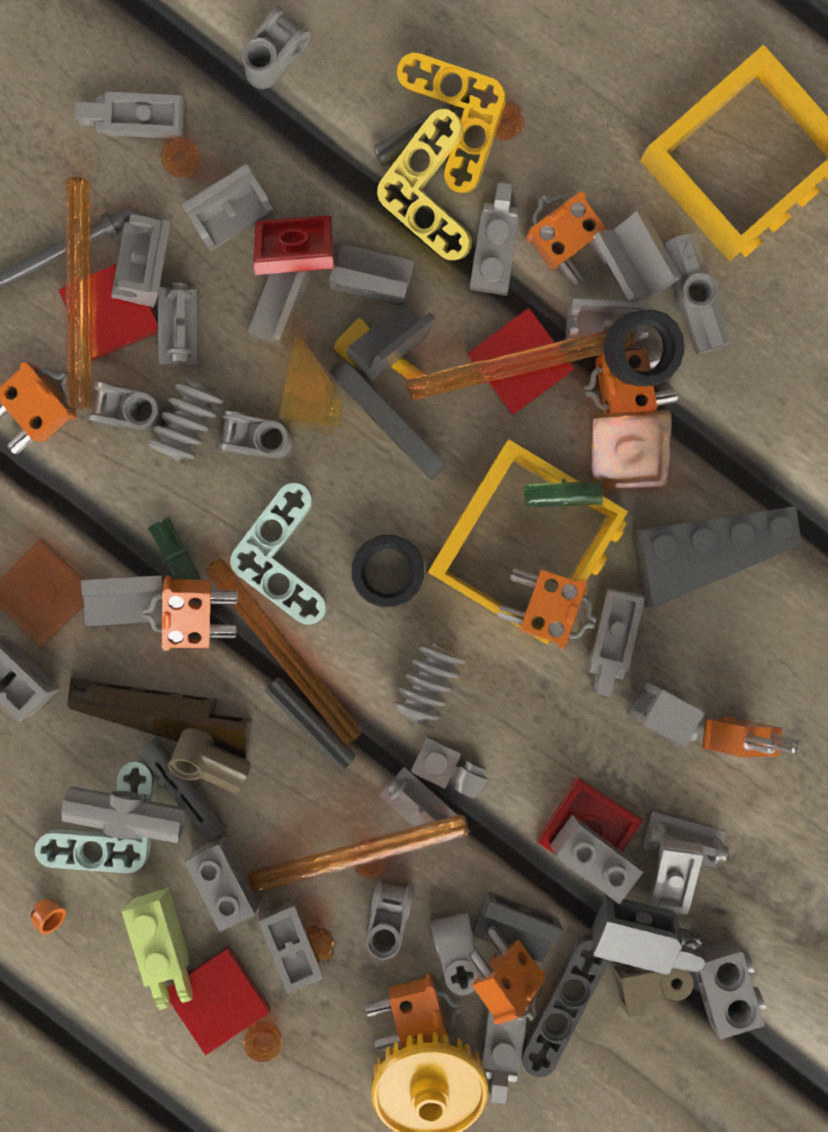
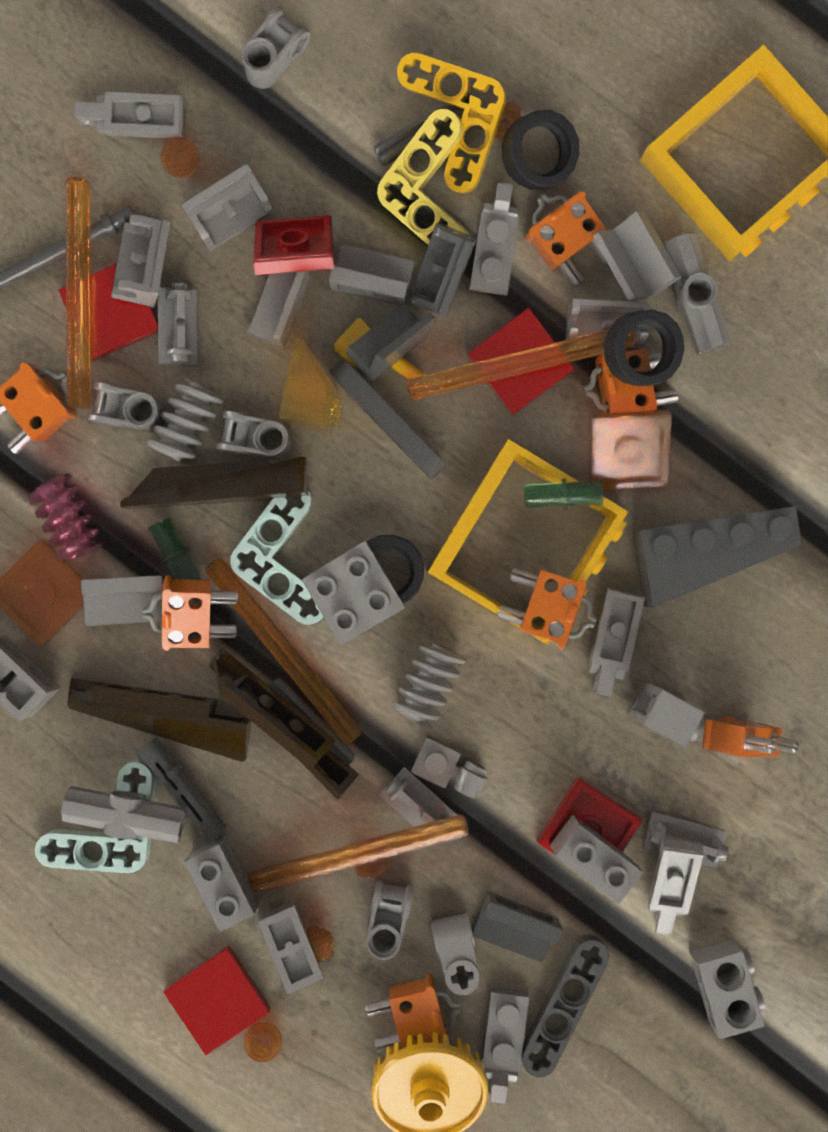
(47, 916): orange hinge -> none
(64, 518): none -> clear pink piece
(158, 945): yellowish green hinge -> none
(199, 758): dark tan piece -> none
(220, 484): none -> dark brown wedge
(282, 722): none -> dark brown wedge
(353, 593): none -> light grey hinge
(442, 269): none -> dark grey hinge
(508, 980): orange piece -> none
(568, 149): none -> black tyre
(643, 986): dark tan leg -> none
(645, 937): hinge -> none

